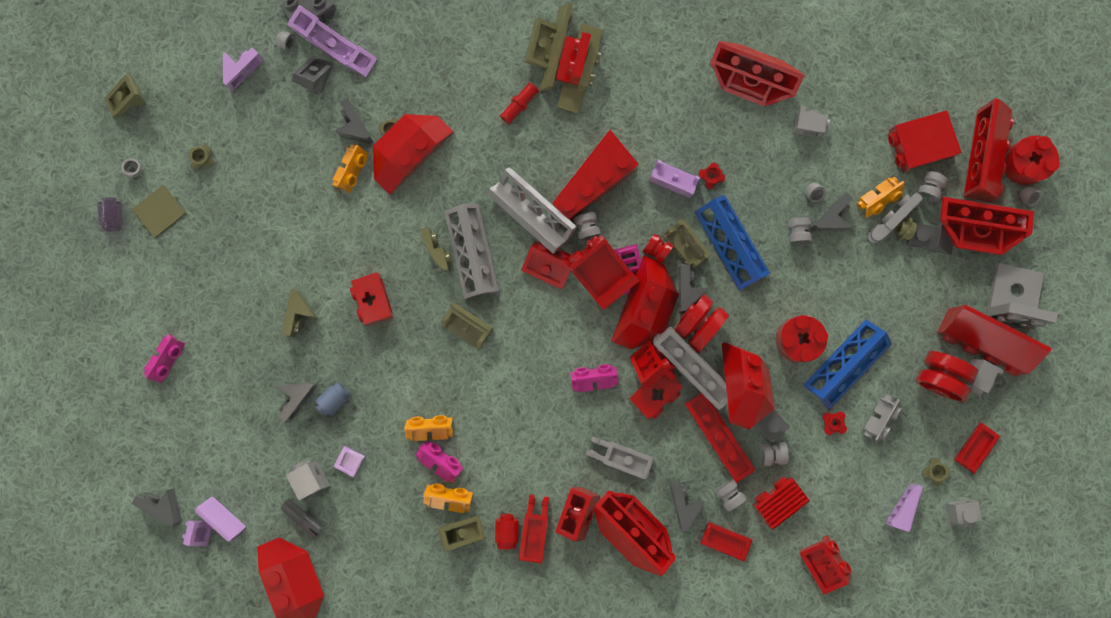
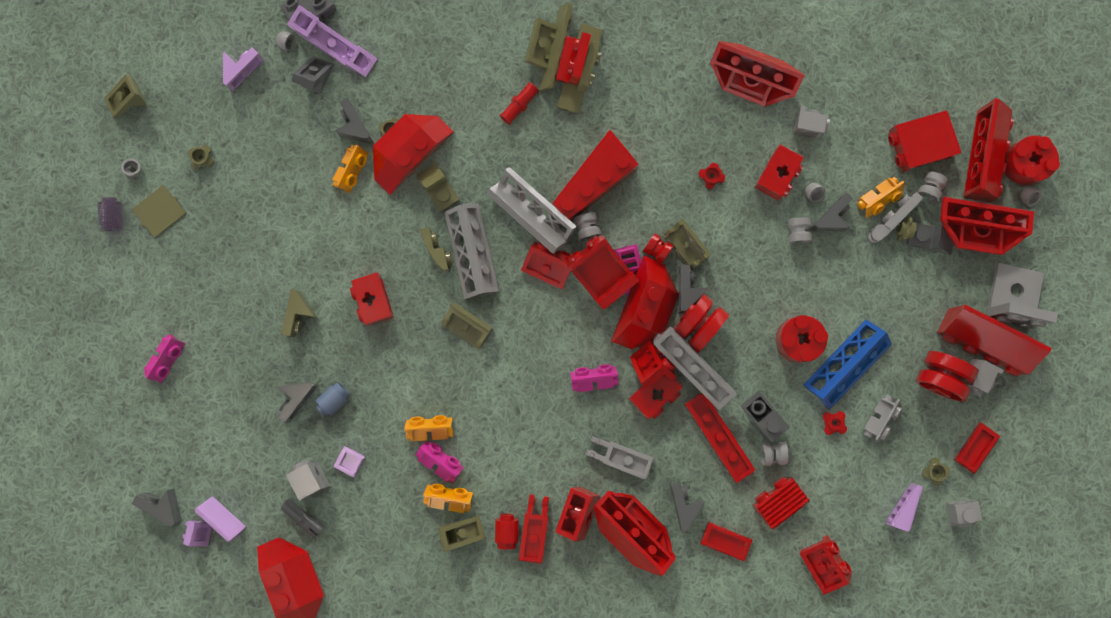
(438, 187): none -> olive slope
(674, 179): lavender hinge -> none
(730, 495): light grey wheel -> none
(739, 241): blue fence -> none
(746, 386): red wedge -> none
(788, 162): none -> red brick

